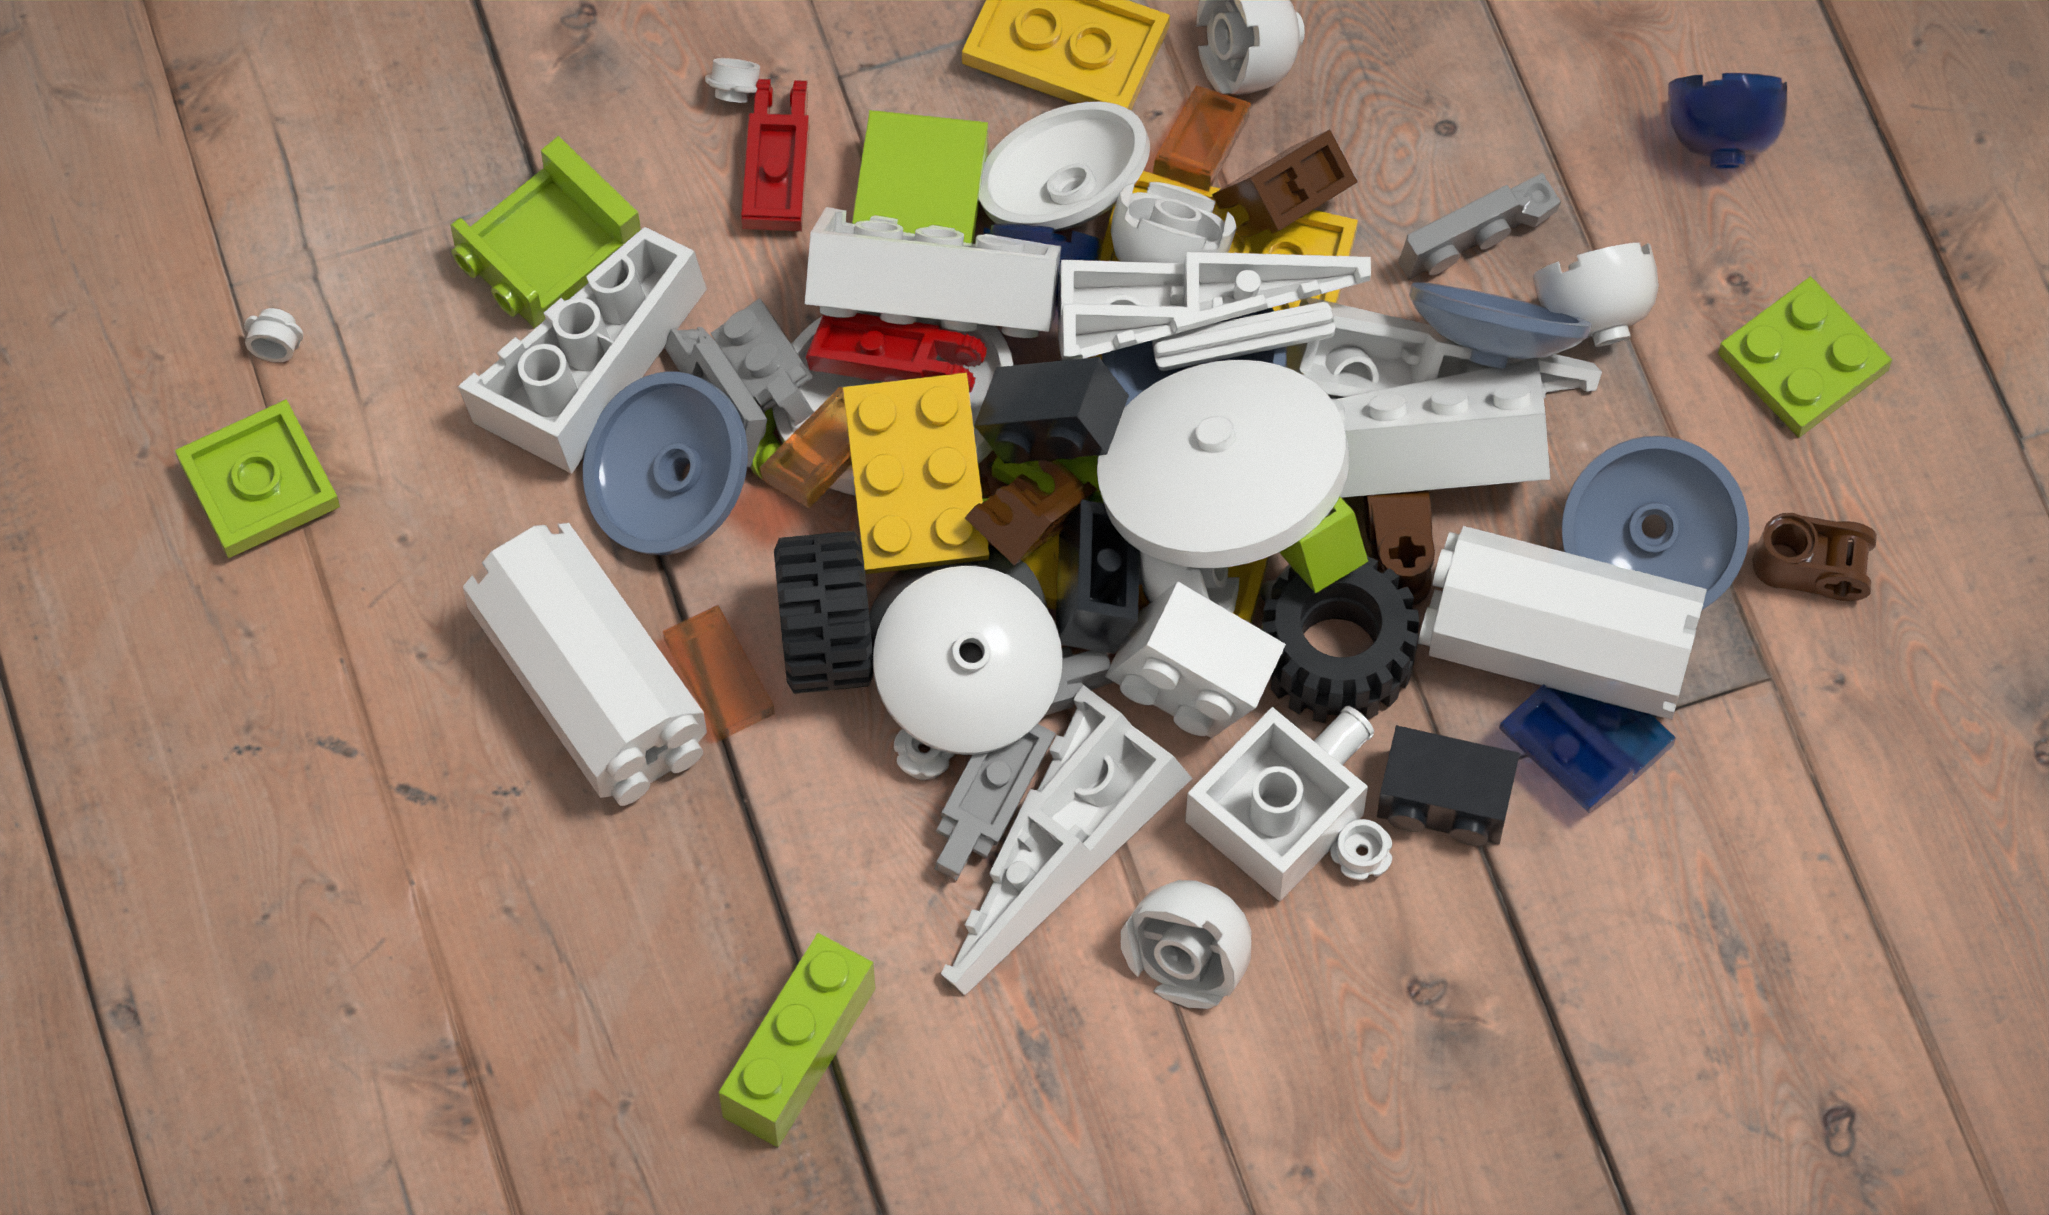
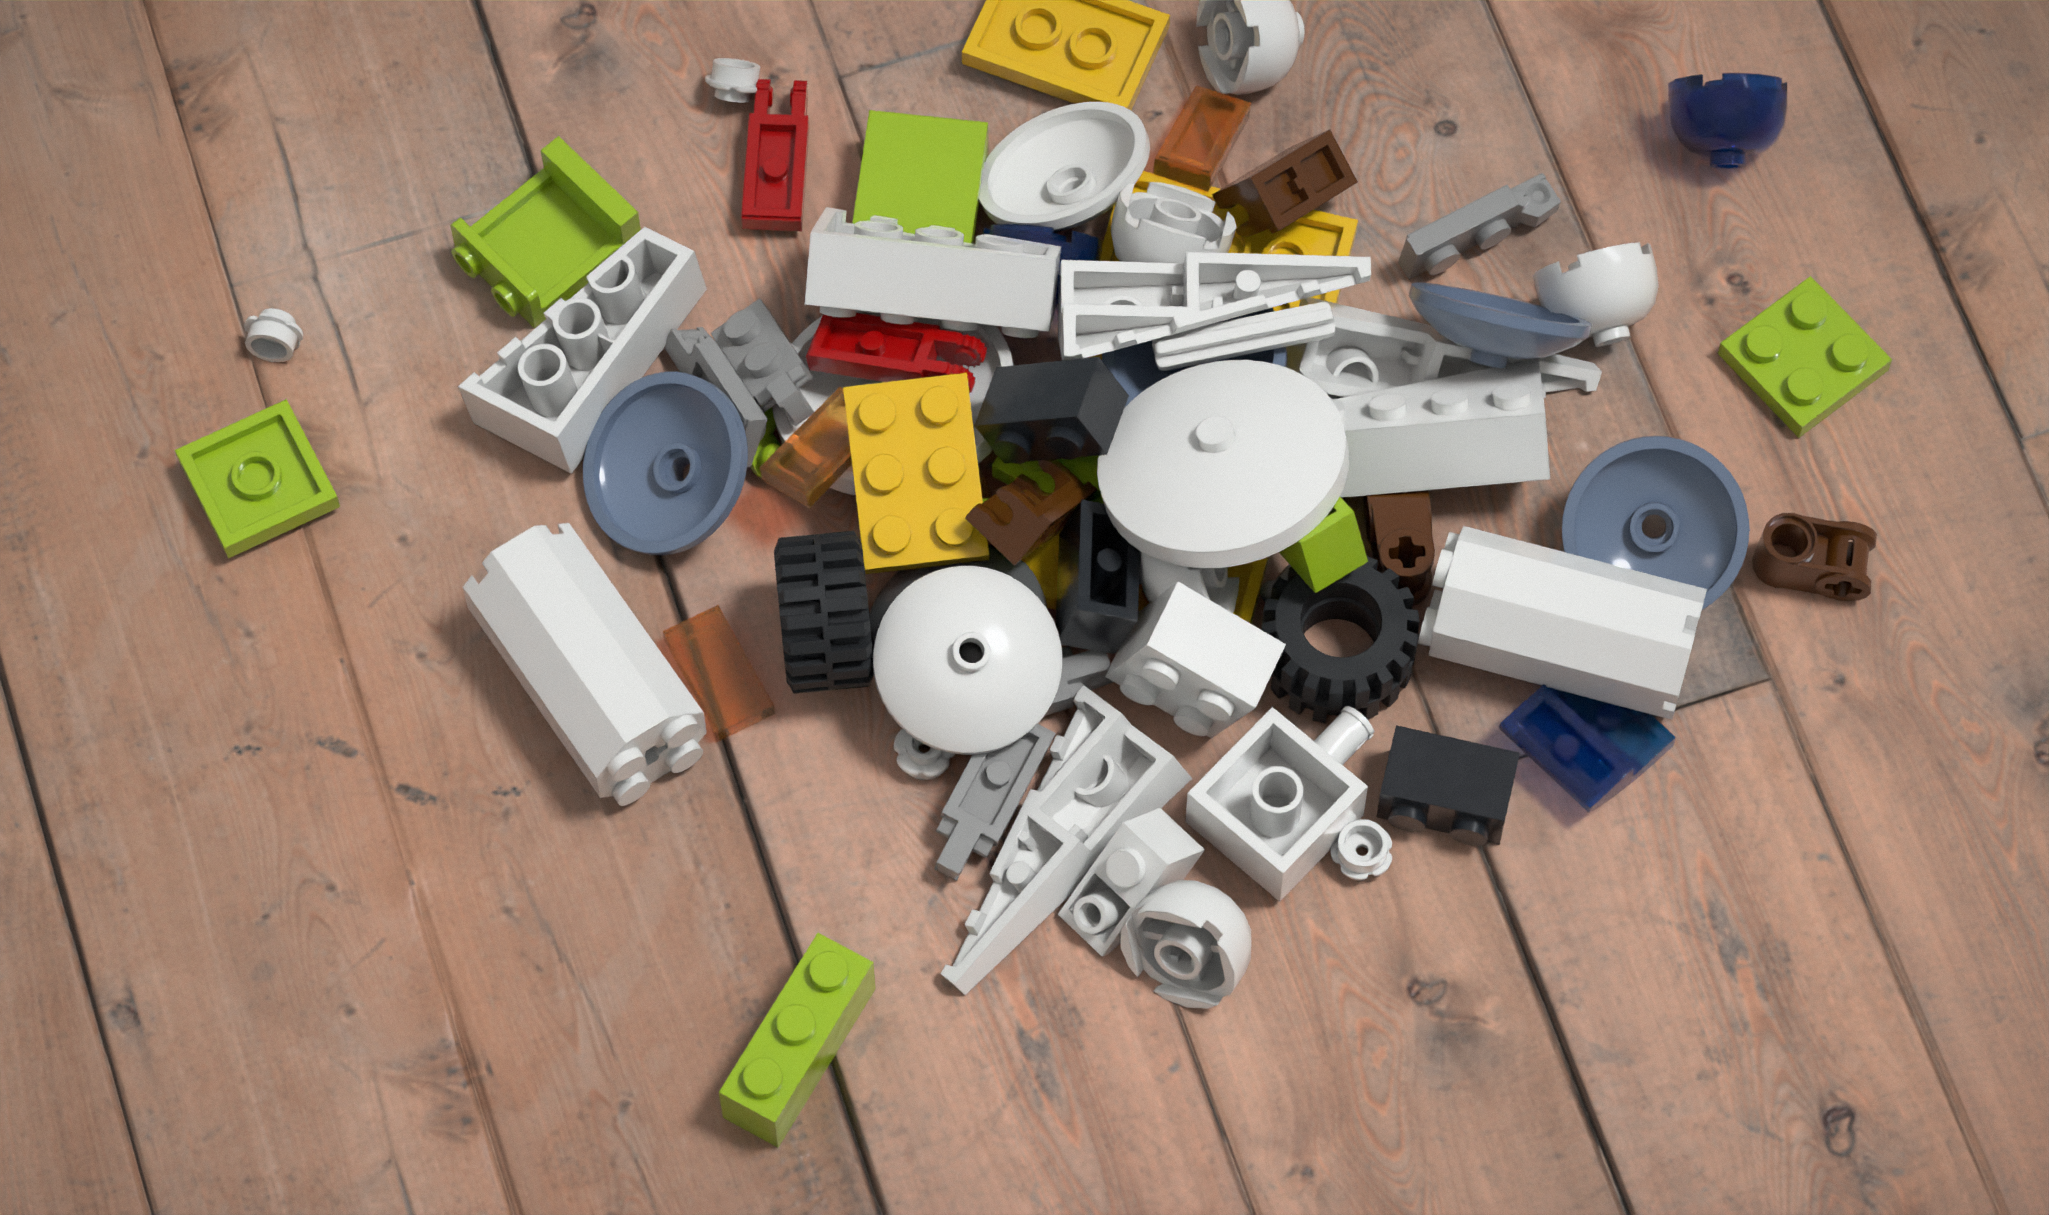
(1136, 860): none -> white slope

